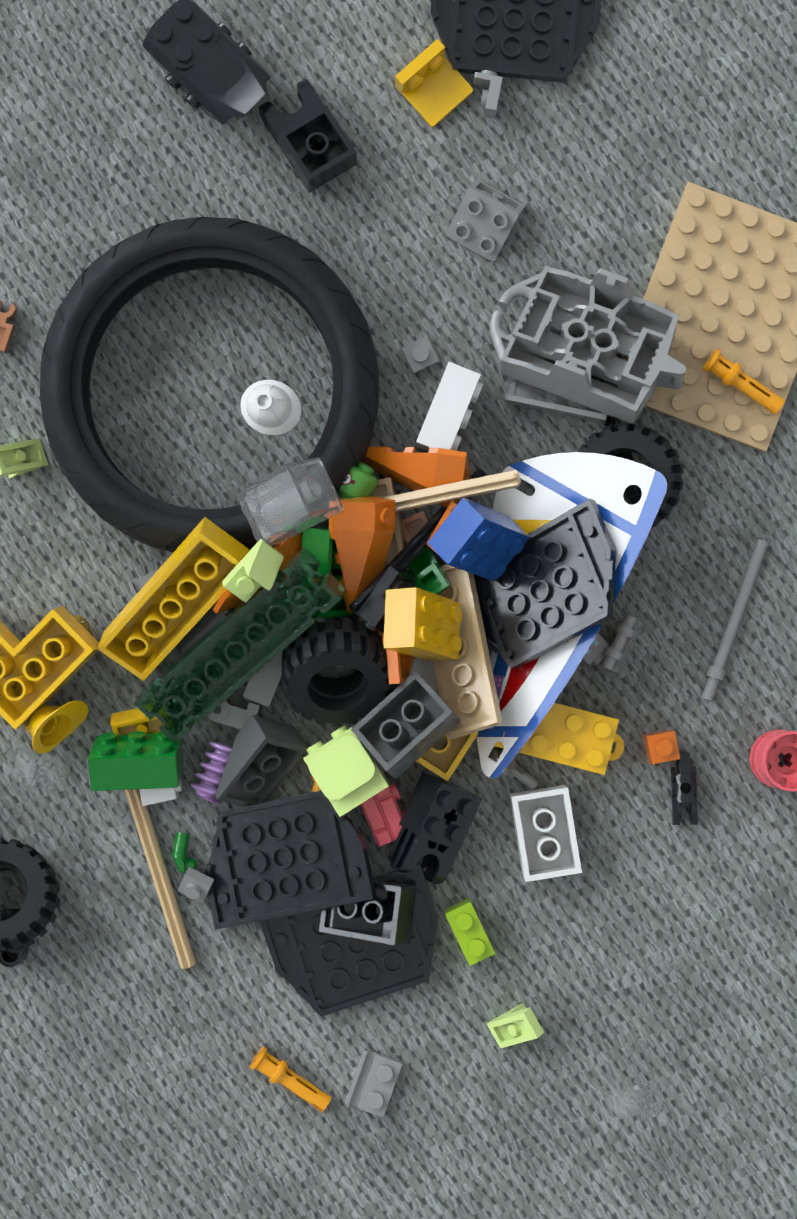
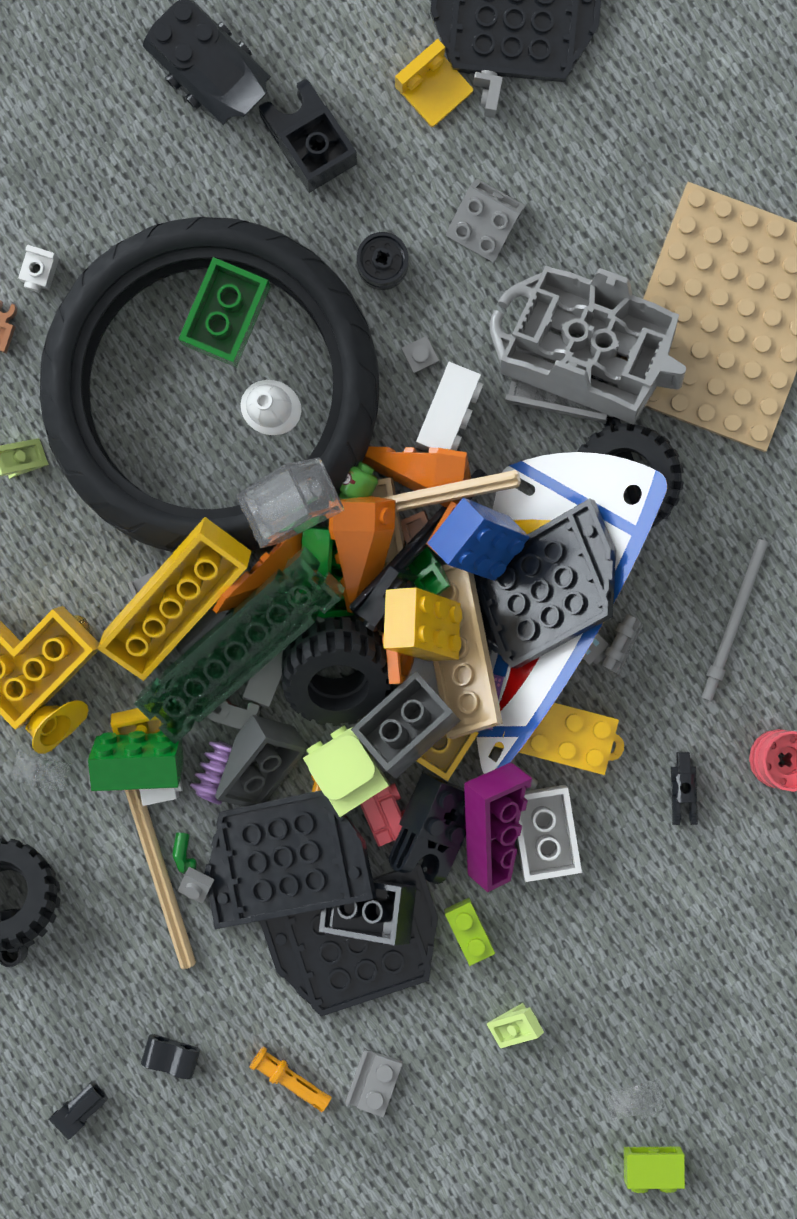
(48, 264): none -> white brick
(78, 1110): none -> black piece
(170, 1056): none -> black axle
(224, 312): none -> green brick
(253, 571): yellowish green slope -> none
(389, 248): none -> black wheel
(493, 824): none -> magenta wedge
(654, 1169): none -> lime brick
(661, 746): orange brick -> none
(732, 374): light orange pin -> none

